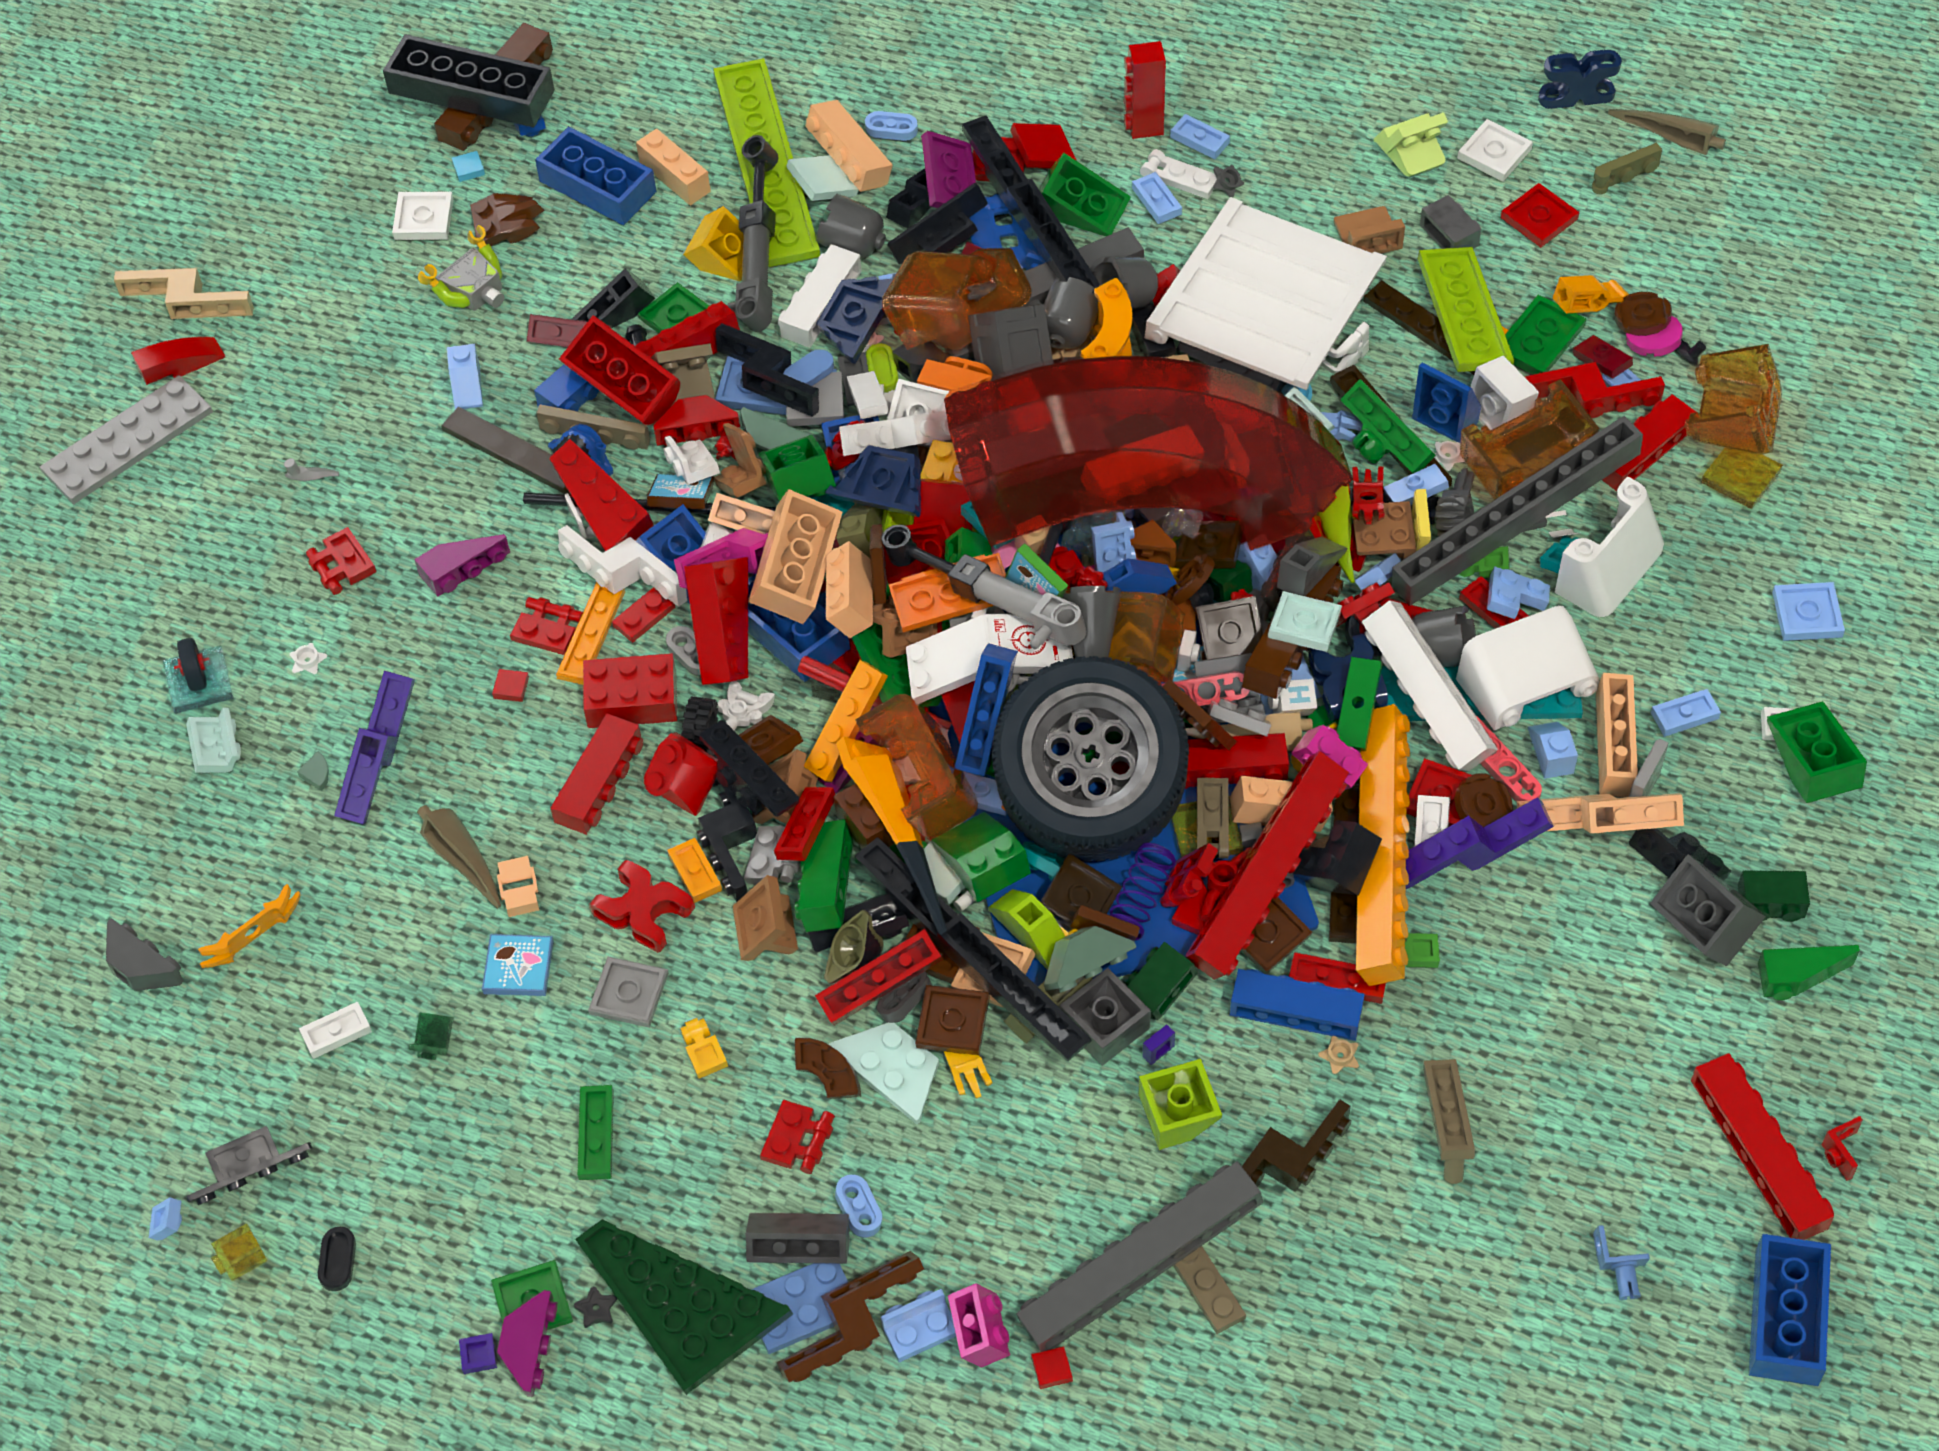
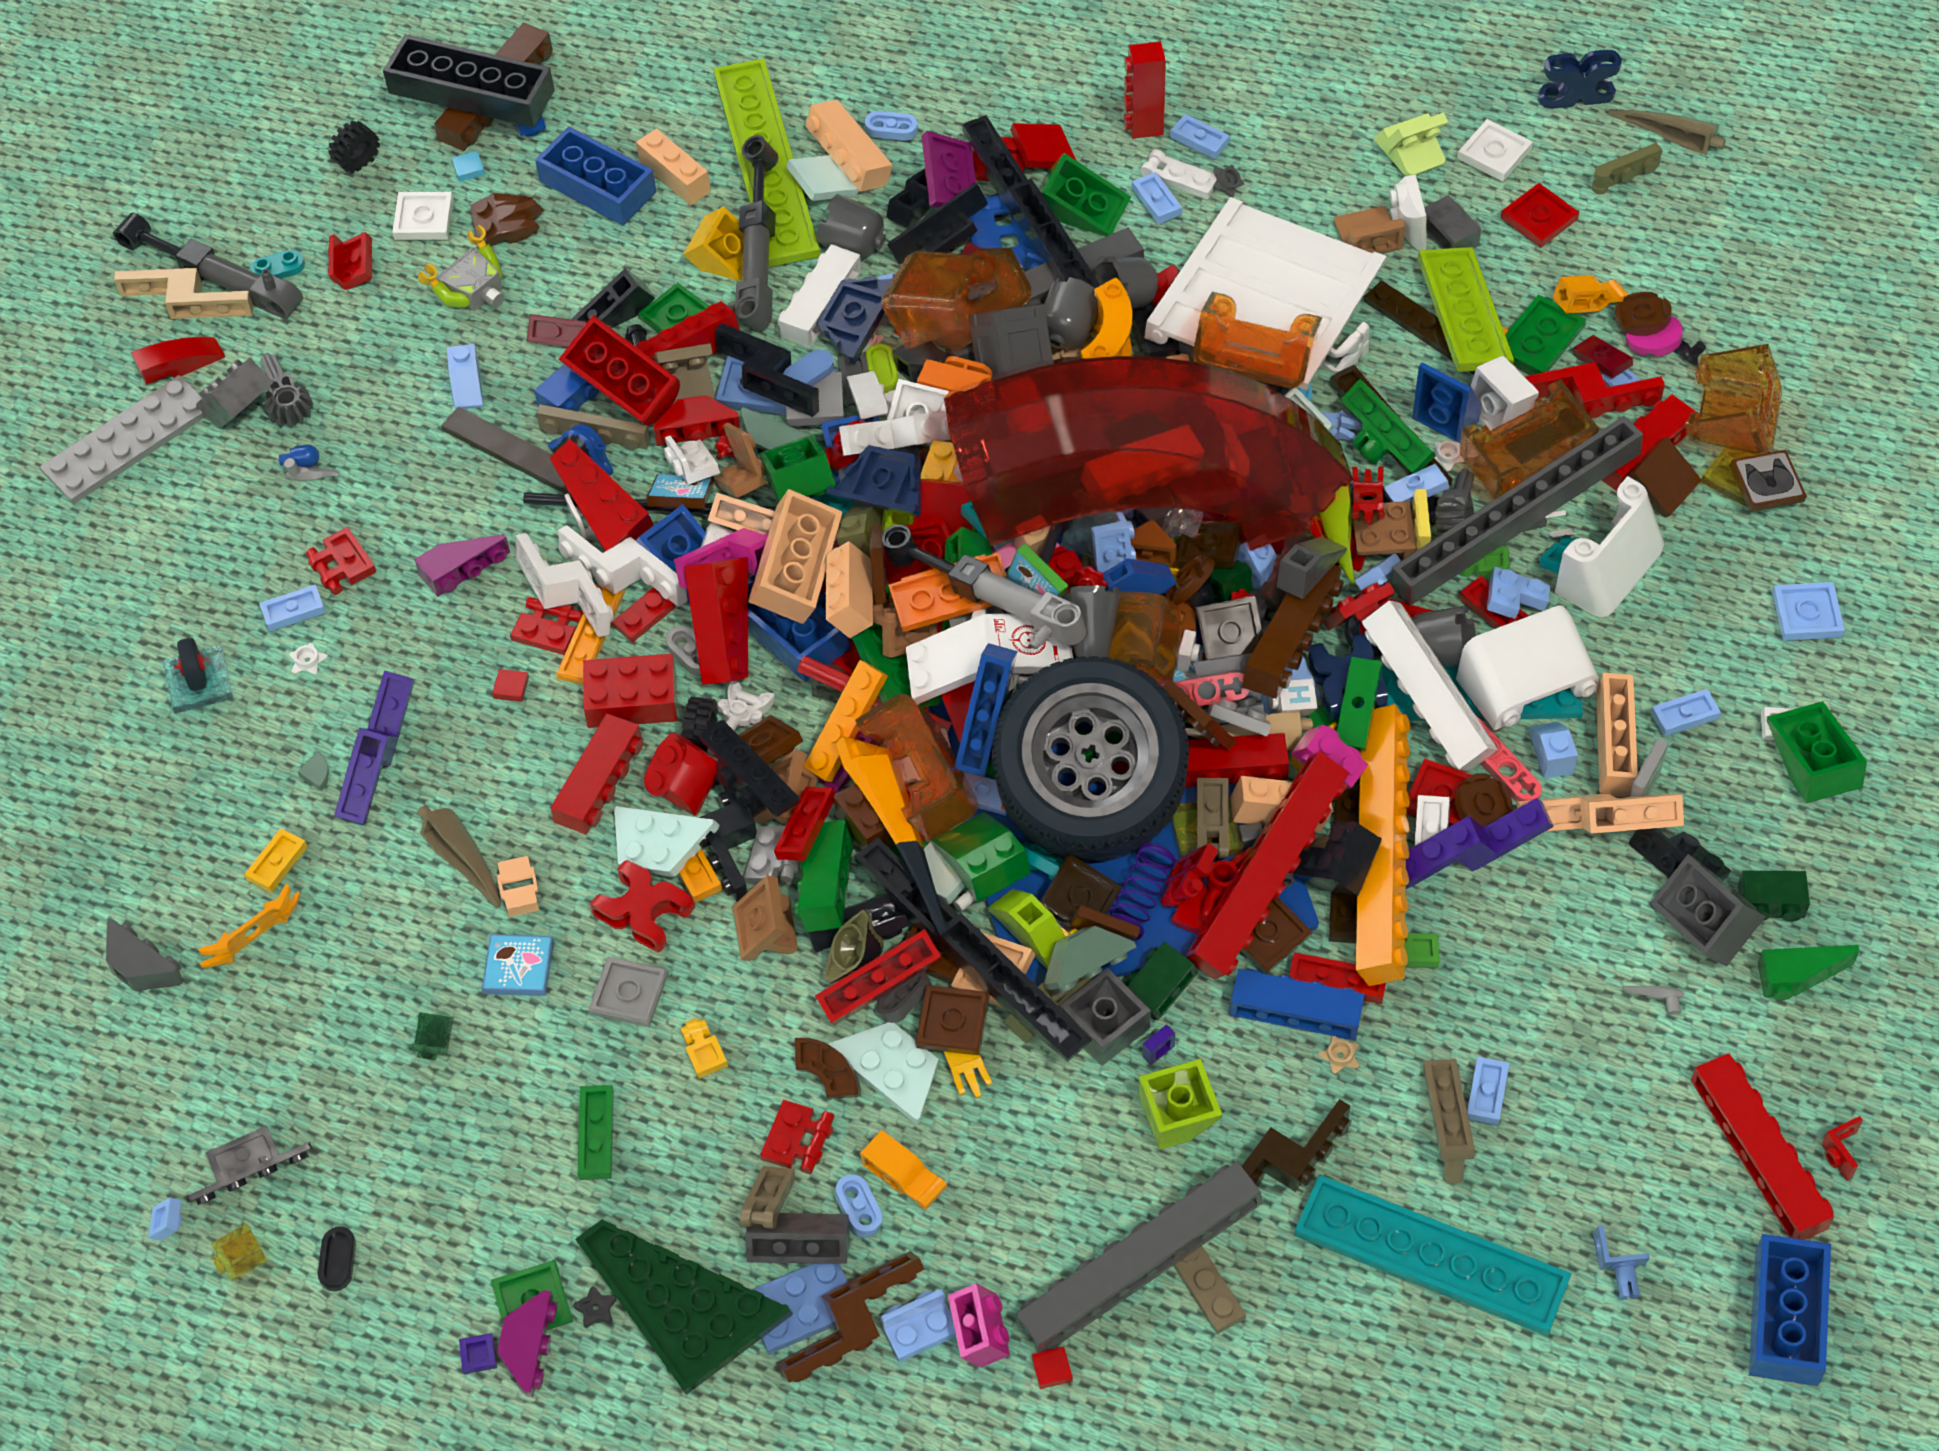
(213, 743): light aqua bracket -> none
(227, 398): none -> flat silver slope
(265, 290): none -> dark grey piece
(276, 860): none -> yellow plate
(280, 264): none -> teal plate
(285, 398): none -> dark grey gear
(292, 608): none -> light blue plate
(303, 455): none -> blue cylinder
(335, 1030): white plate -> none
(350, 260): none -> red bracket
(354, 146): none -> black tyre
(563, 585): none -> white bracket
(659, 839): none -> light aqua wing
(767, 1197): none -> dark tan plate
(901, 1170): none -> light orange piece
(1254, 349): none -> clear orange windscreen
(1304, 621): light aqua tile -> none
(1409, 206): none -> white slope
(1433, 1255): none -> teal plate
(1487, 1090): none -> light blue plate
(1663, 993): none -> light grey bar
(1665, 476): none -> reddish brown tile
(1767, 481): none -> tile

